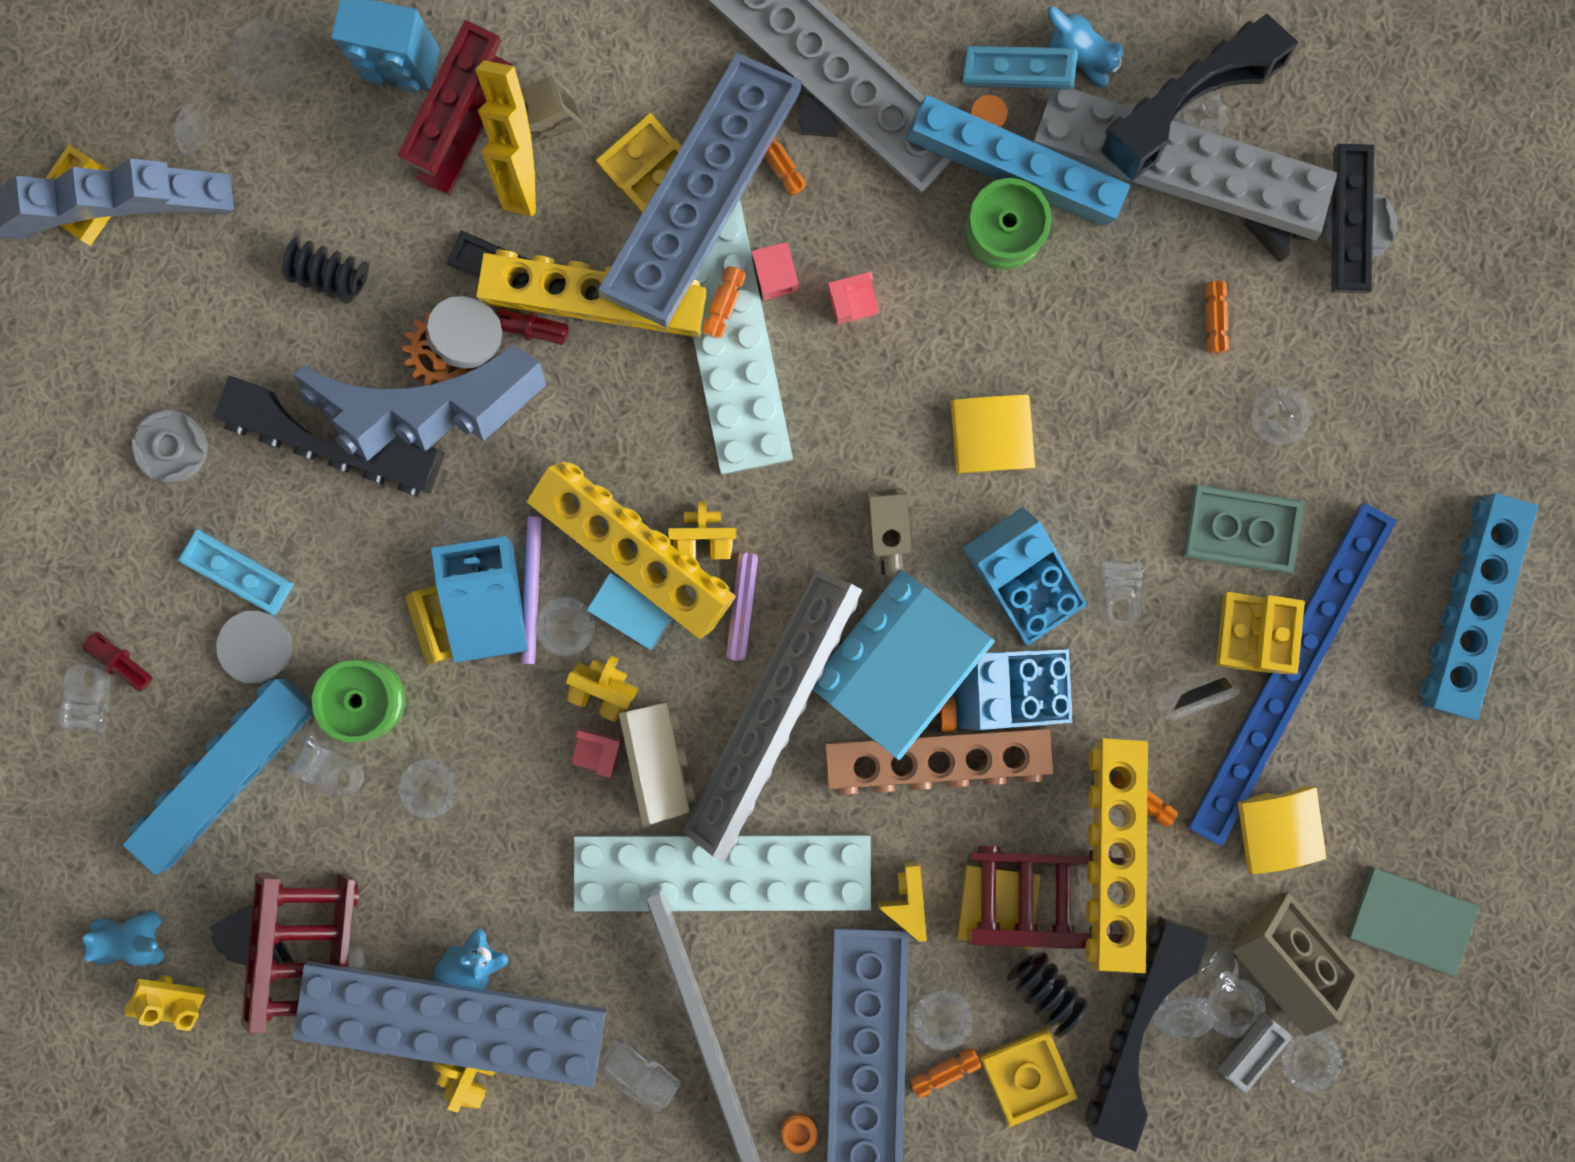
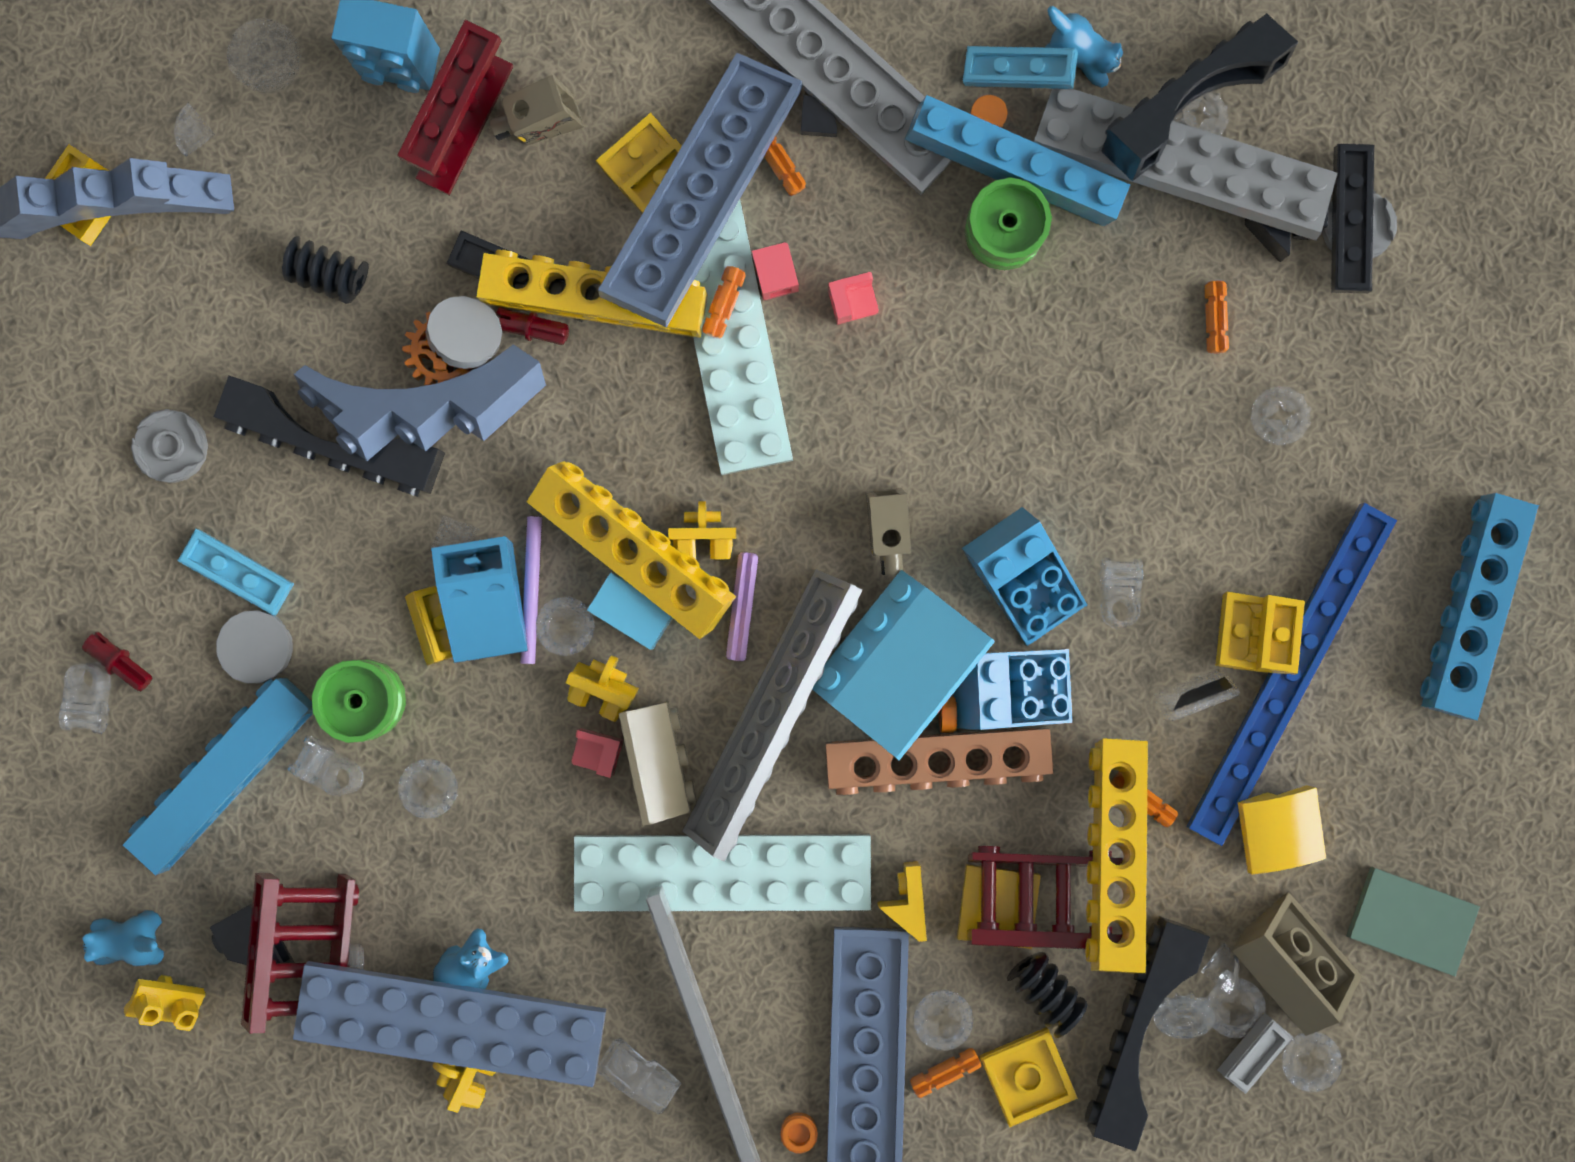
(510, 144): yellow slope -> none
(992, 434): yellow slope -> none
(1243, 529): sand green tile -> none

